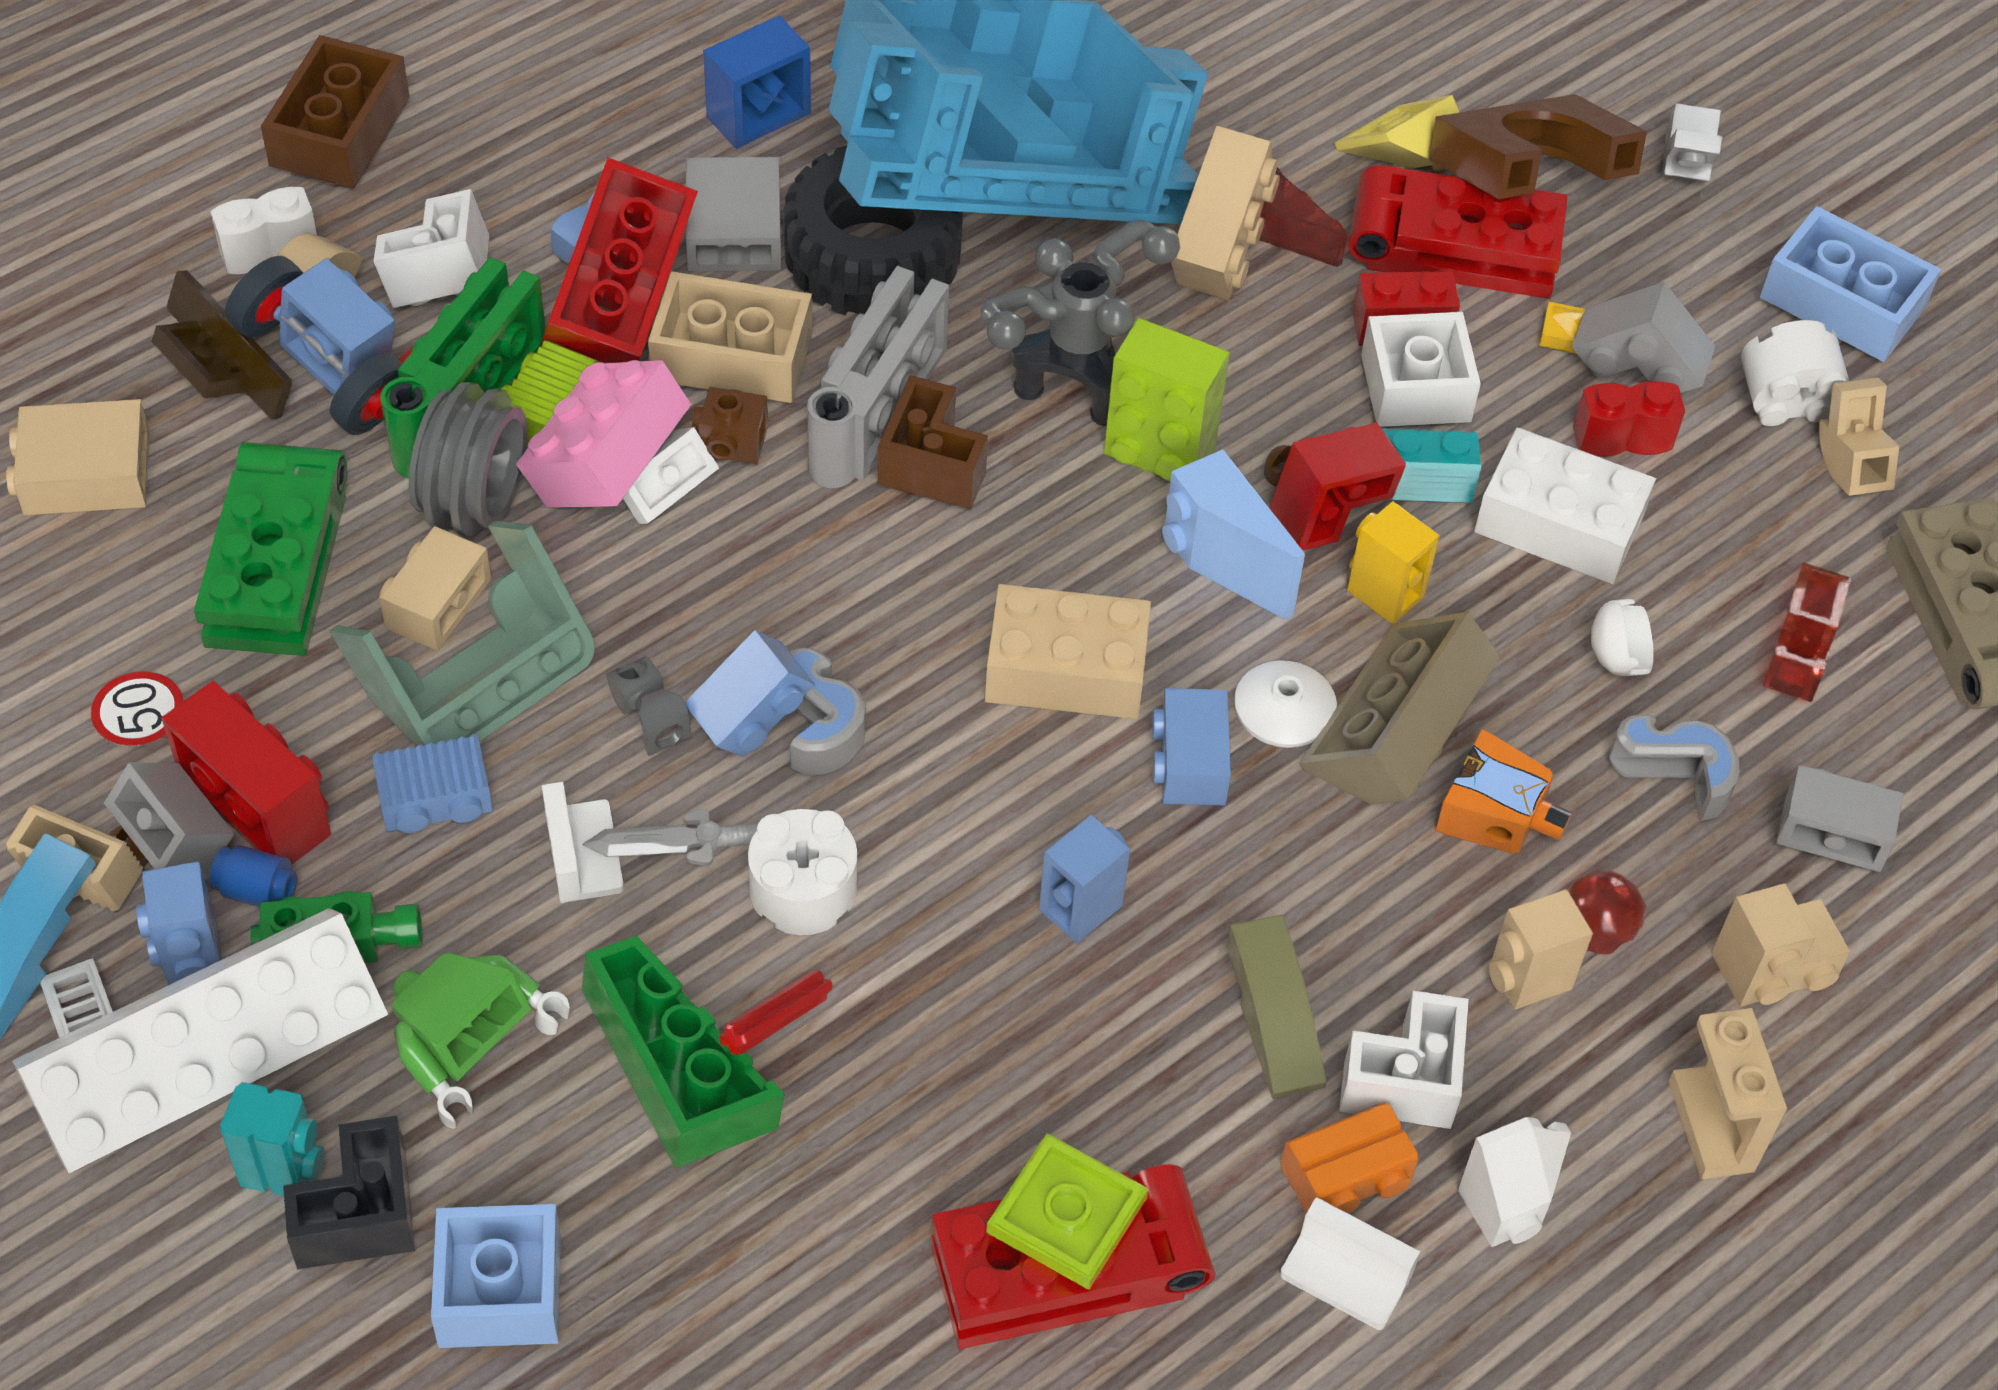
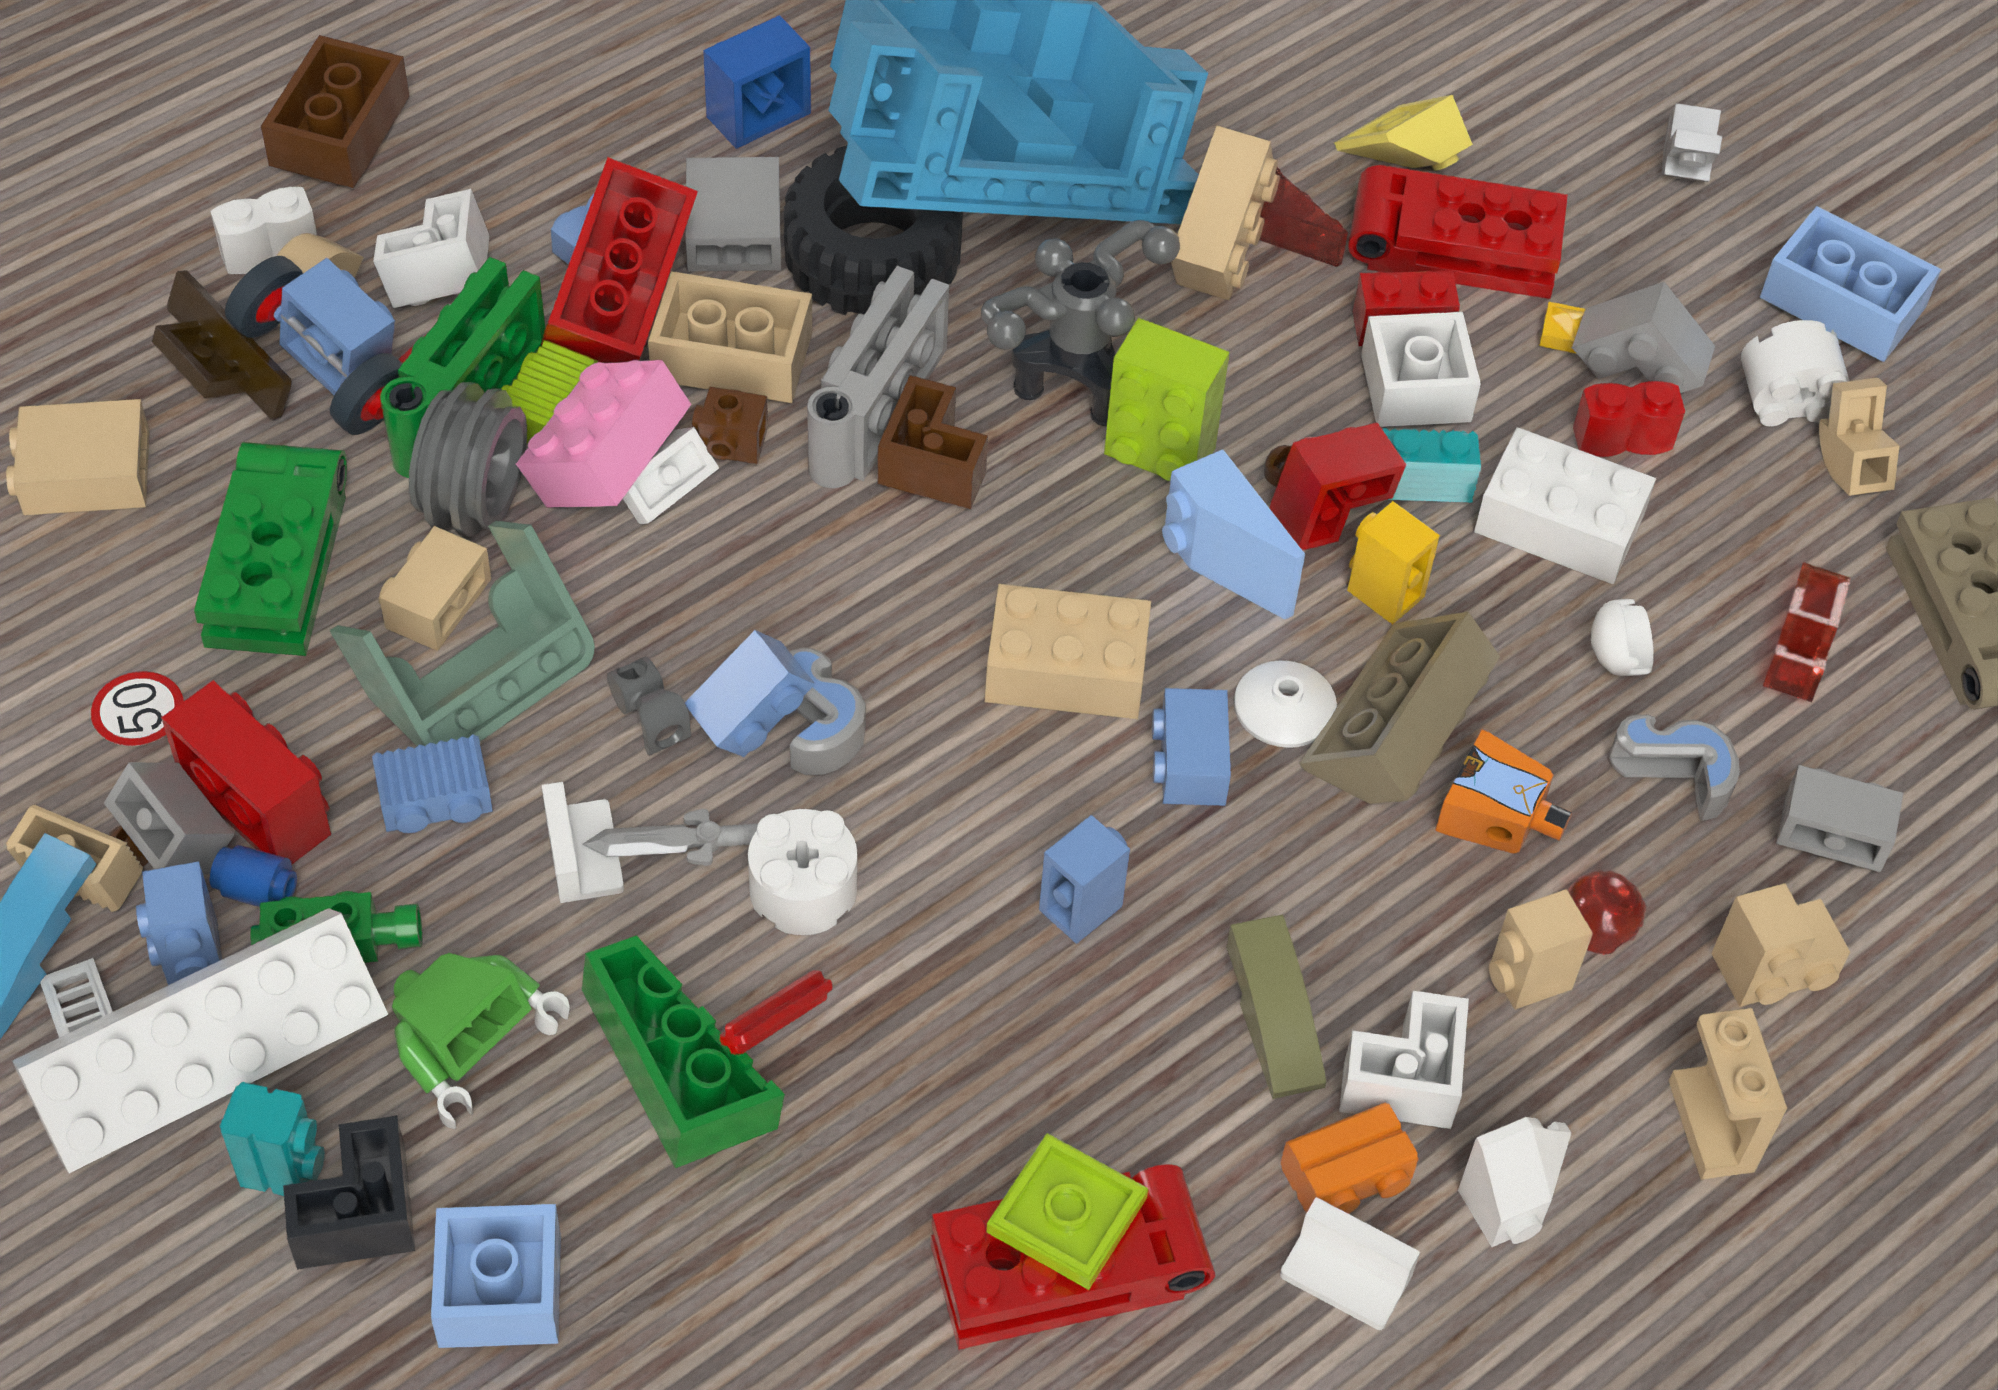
(1504, 144): reddish brown arch -> none

